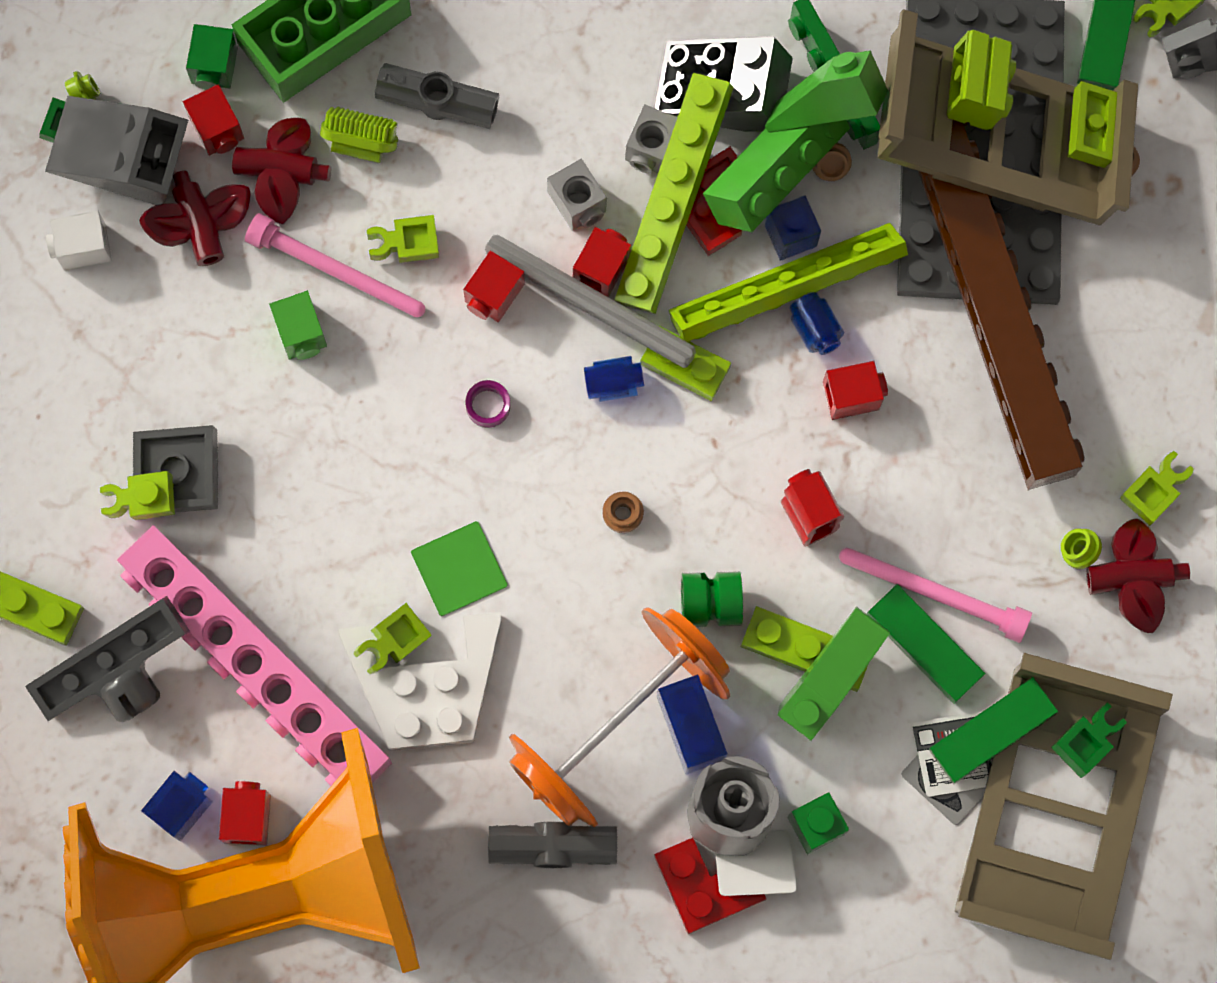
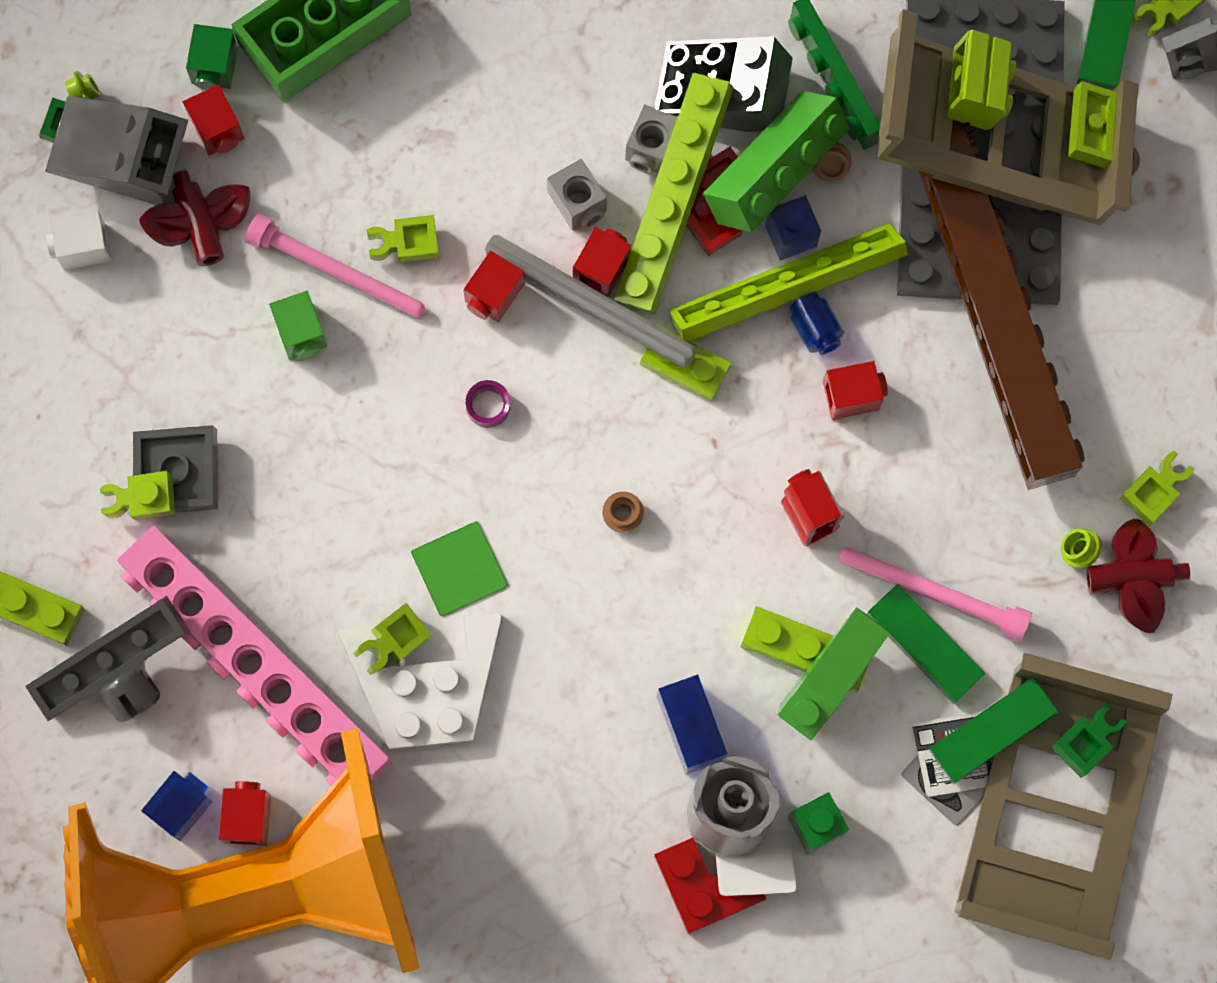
(281, 167): dark red plant -> none
(359, 134): lime piece -> none
(413, 88): dark grey piece -> none
(552, 845): dark grey piece -> none
(613, 379): clear blue brick -> none
(688, 648): orange axle -> none
(712, 598): green wheel -> none
(837, 91): bright green slope -> none

